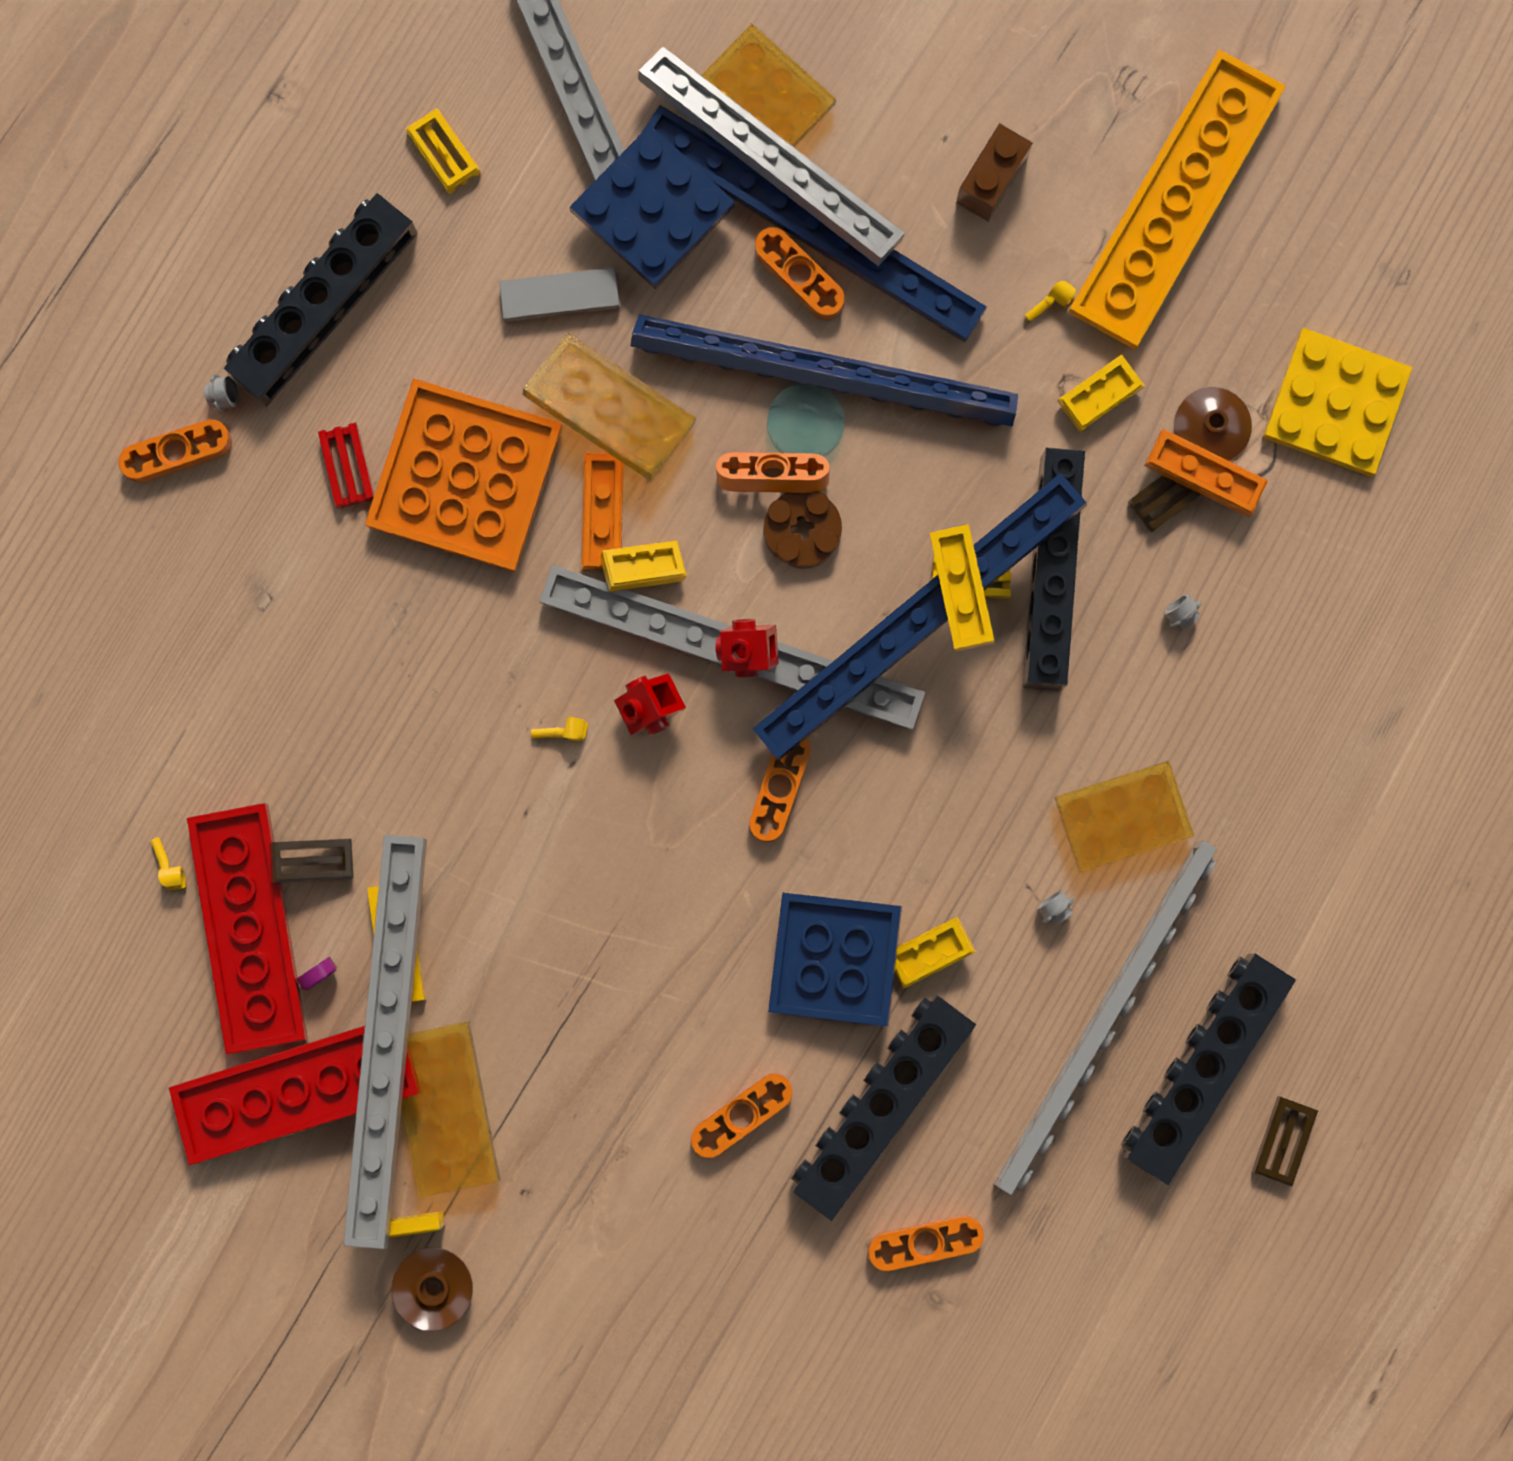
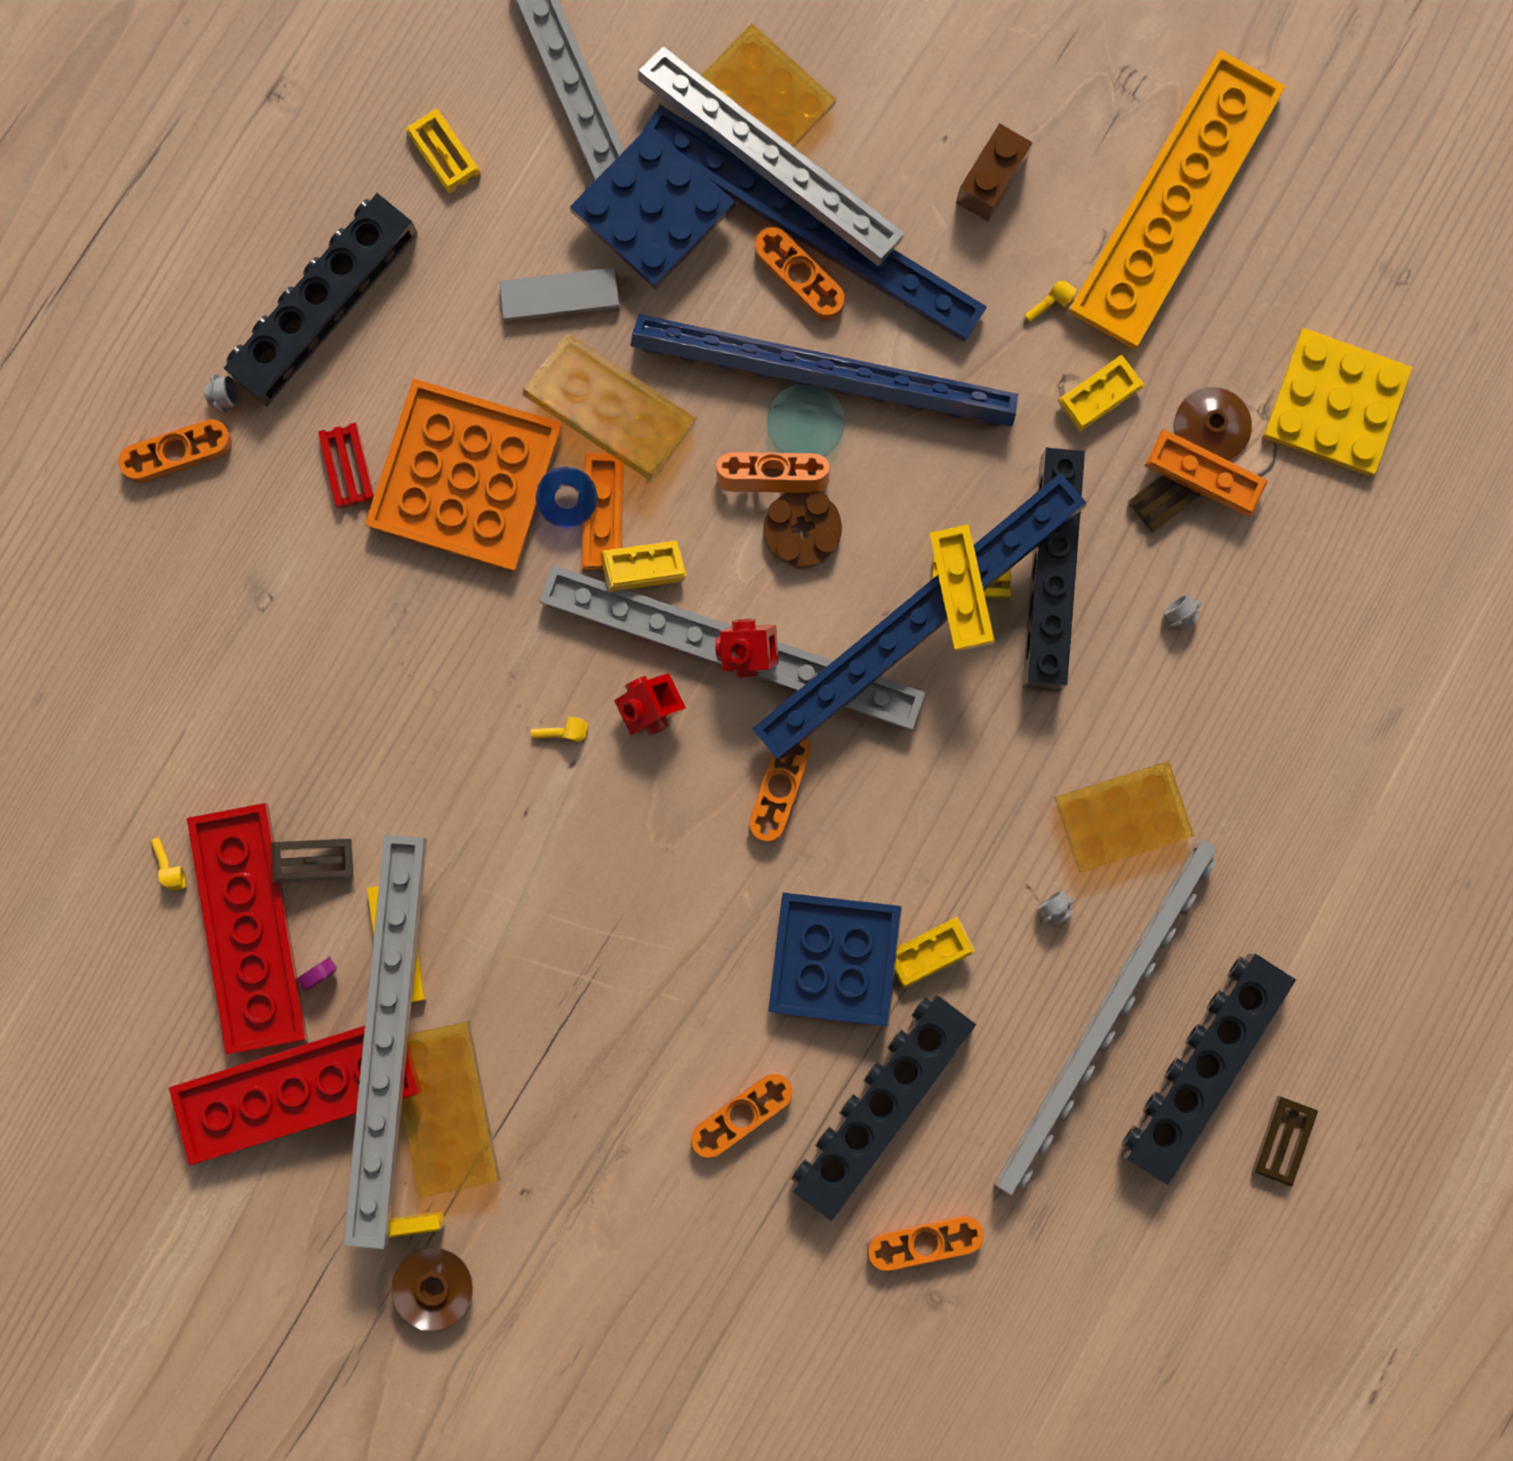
(572, 478): none -> clear blue piece

